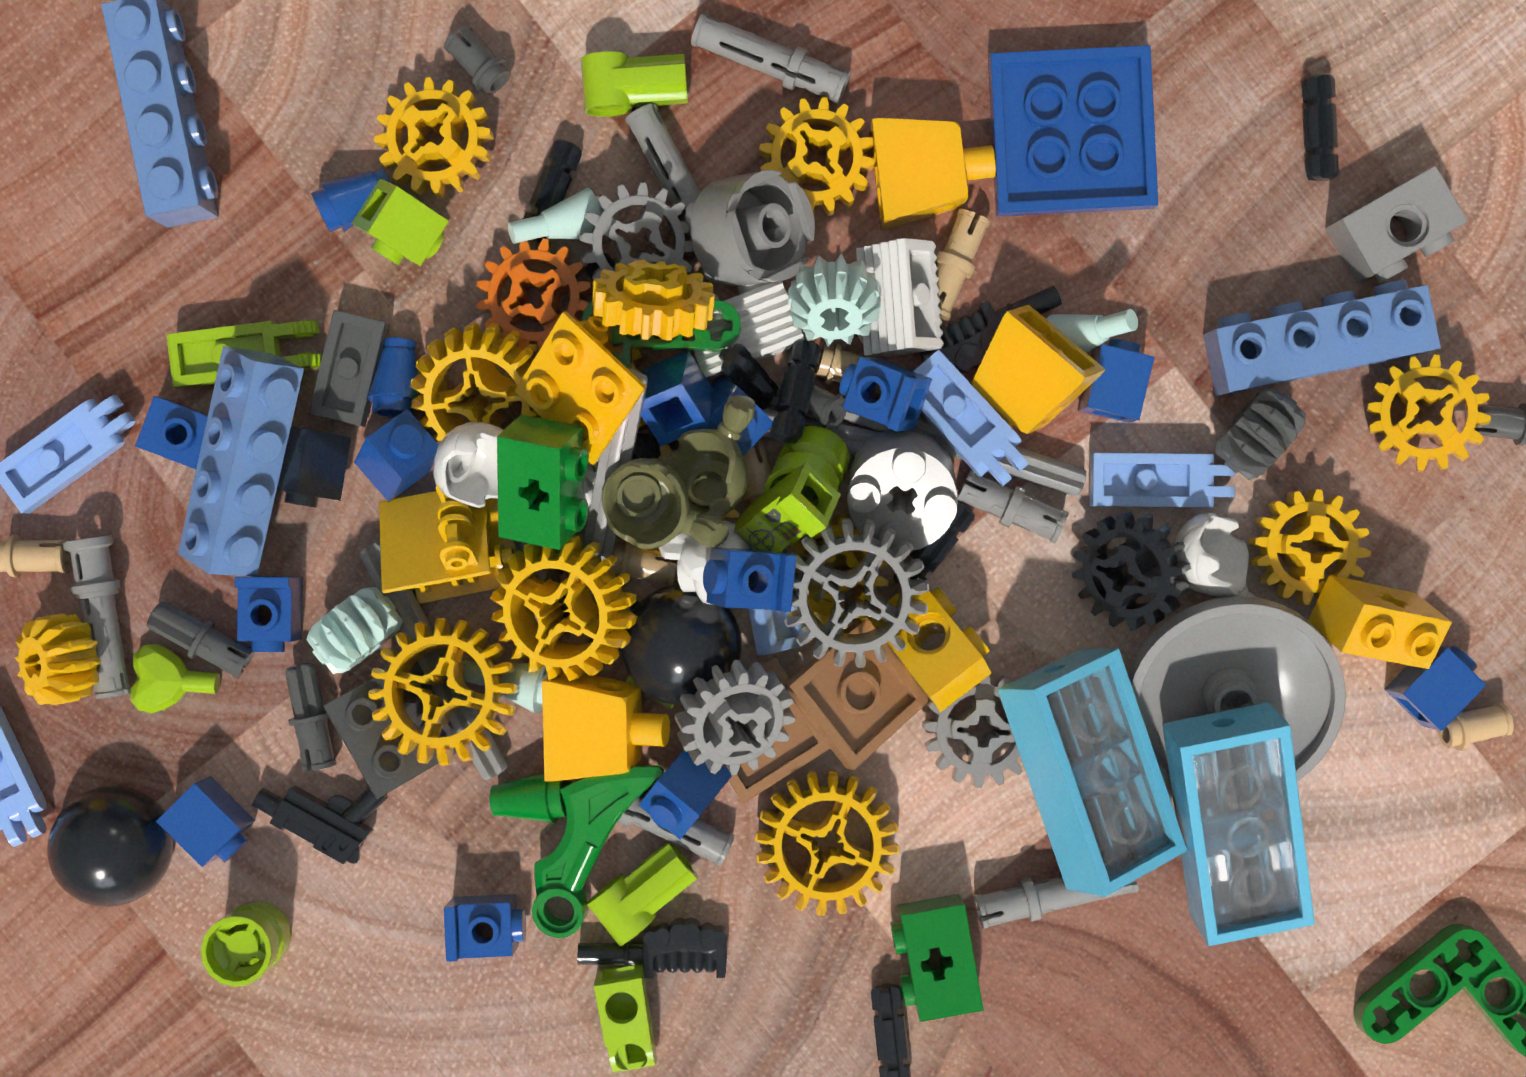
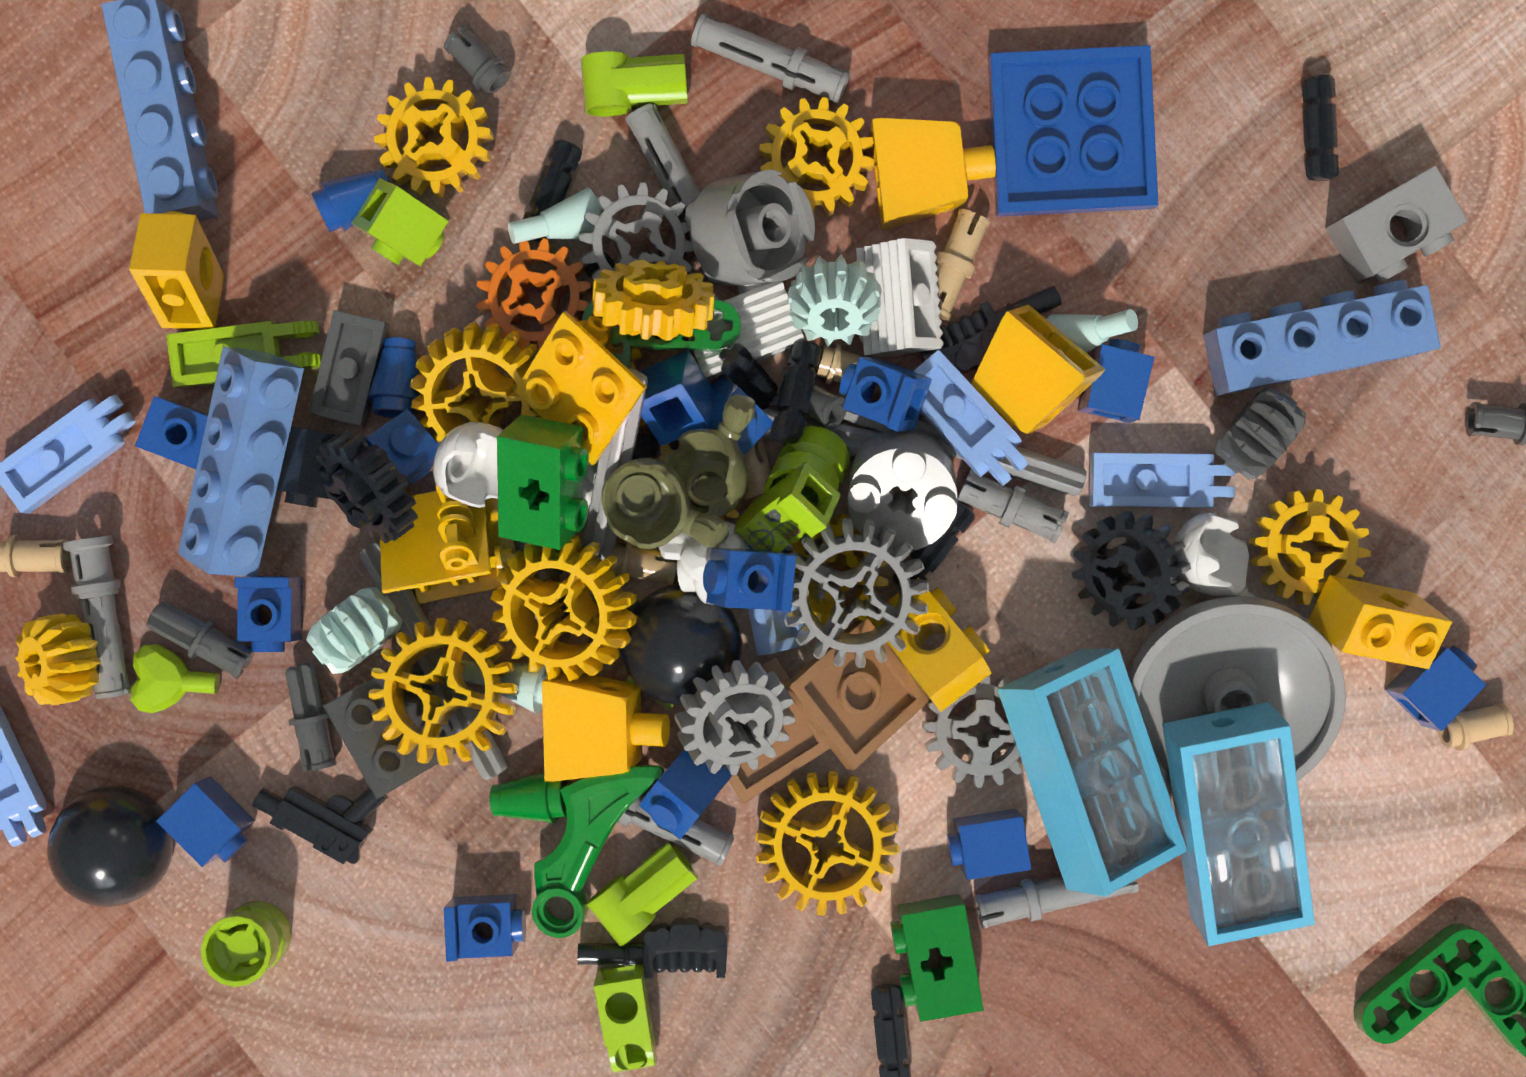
(177, 270): none -> yellow brick
(366, 486): none -> black gear
(989, 844): none -> blue brick
(1445, 432): yellow gear -> none

